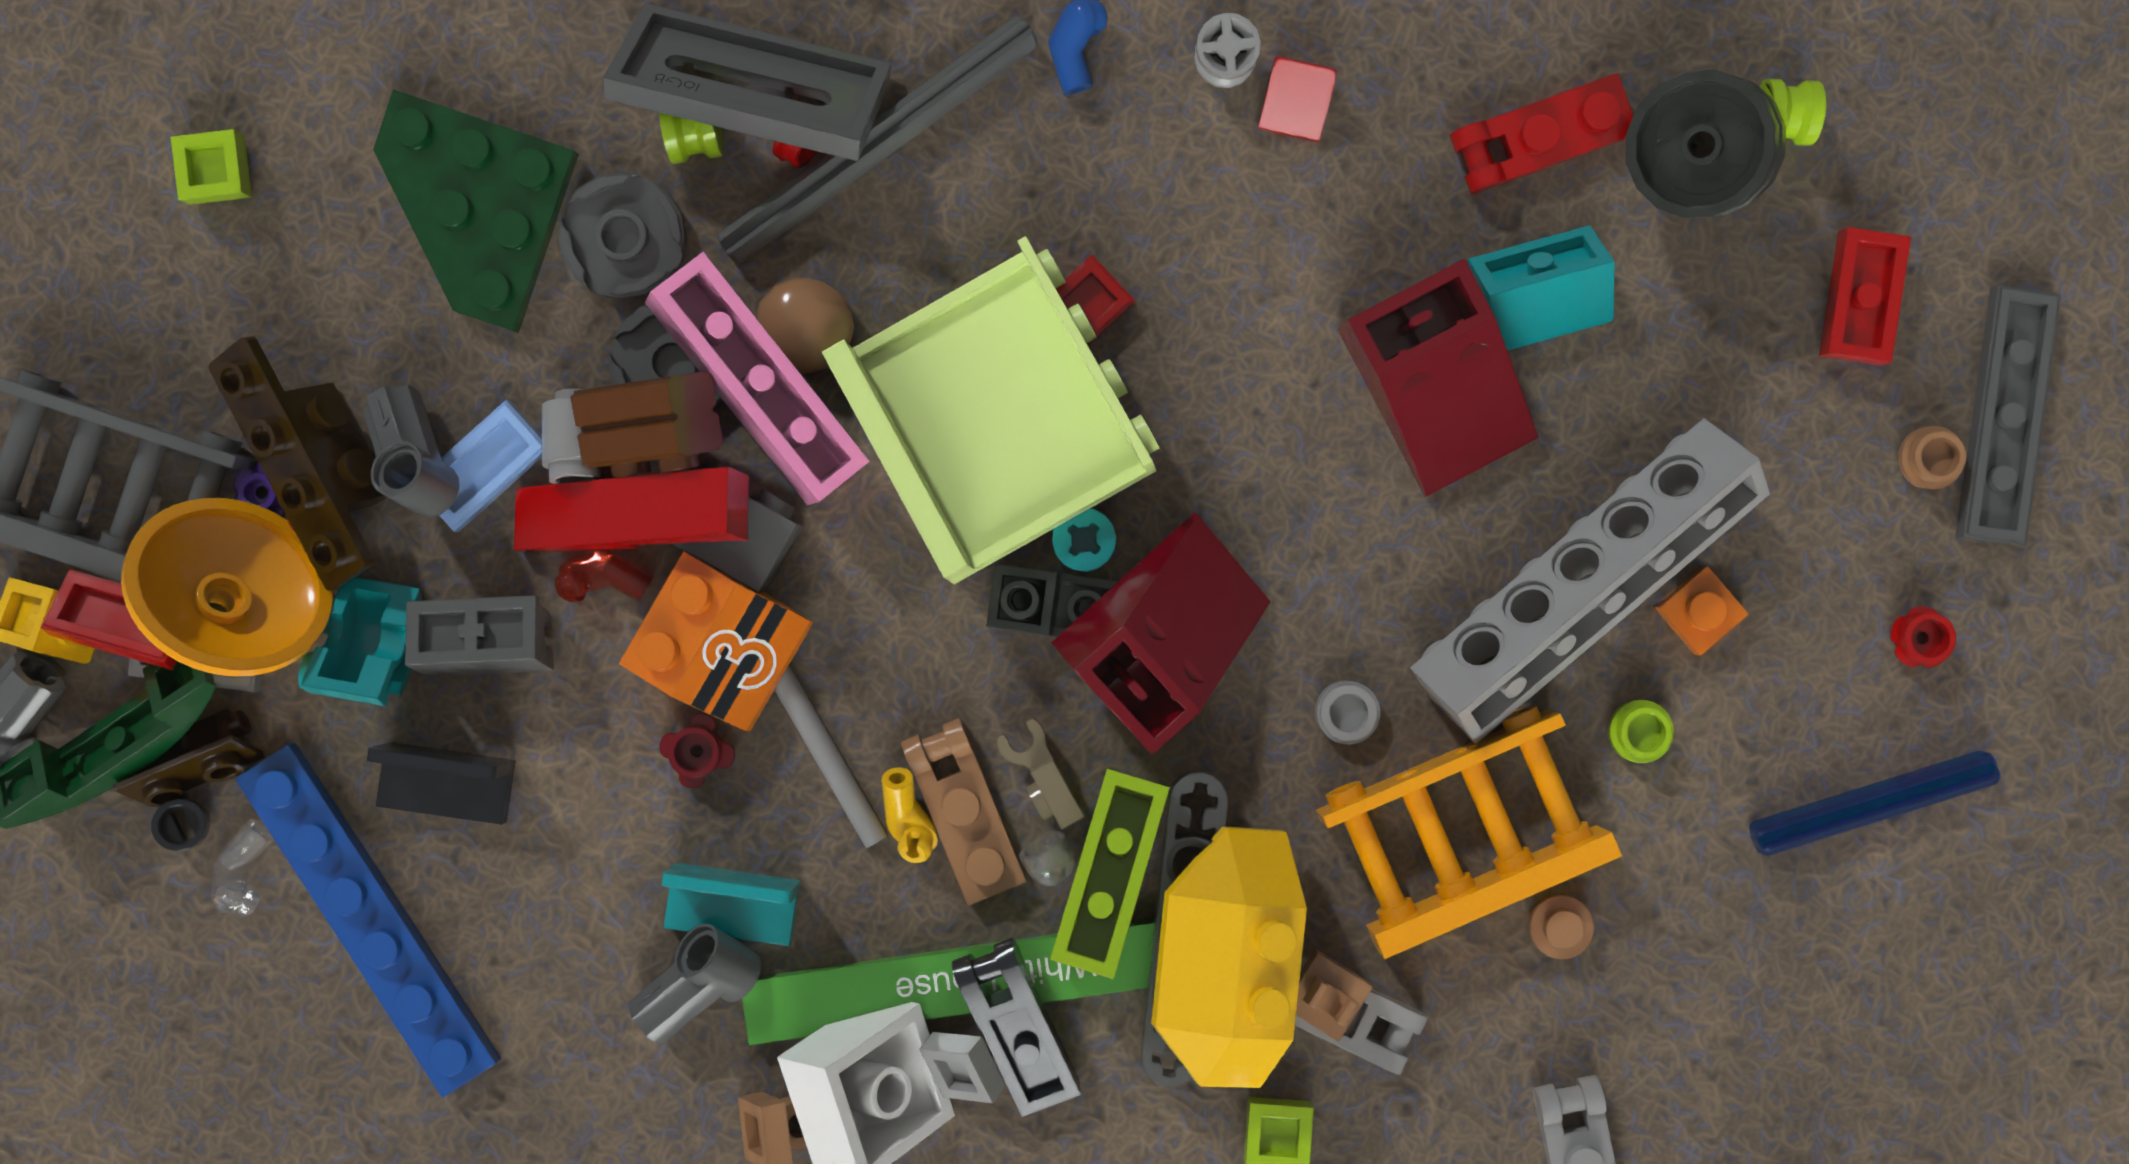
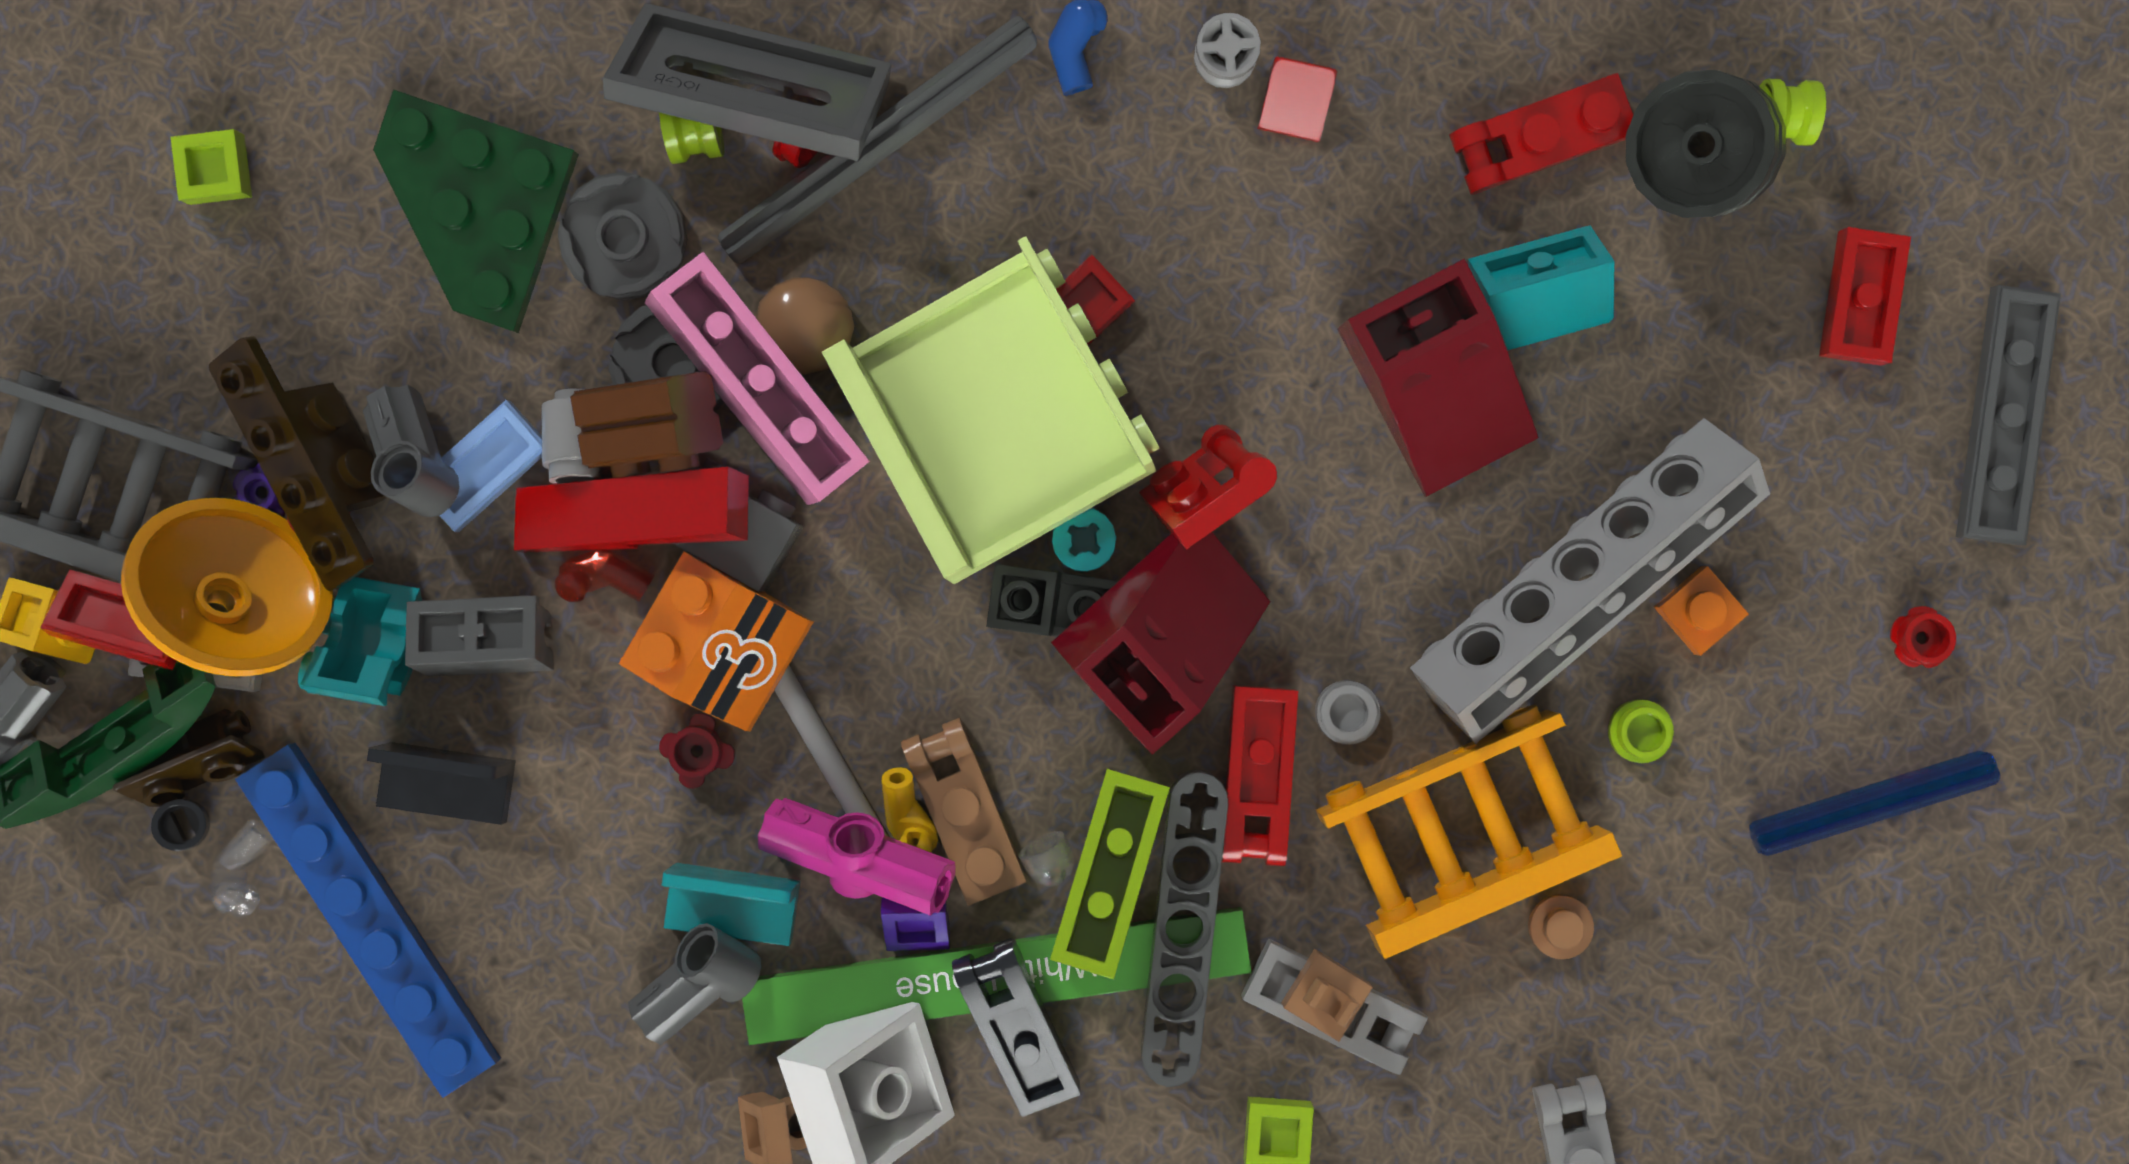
(857, 855): none -> dark pink piece
(913, 930): none -> dark purple plate
(962, 1067): light grey plate -> none
(1051, 790): dark tan plate -> none
(1194, 502): none -> red plate
(1231, 958): yellow wedge -> none
(1260, 772): none -> red plate
(1931, 457): medium nougat plate -> none

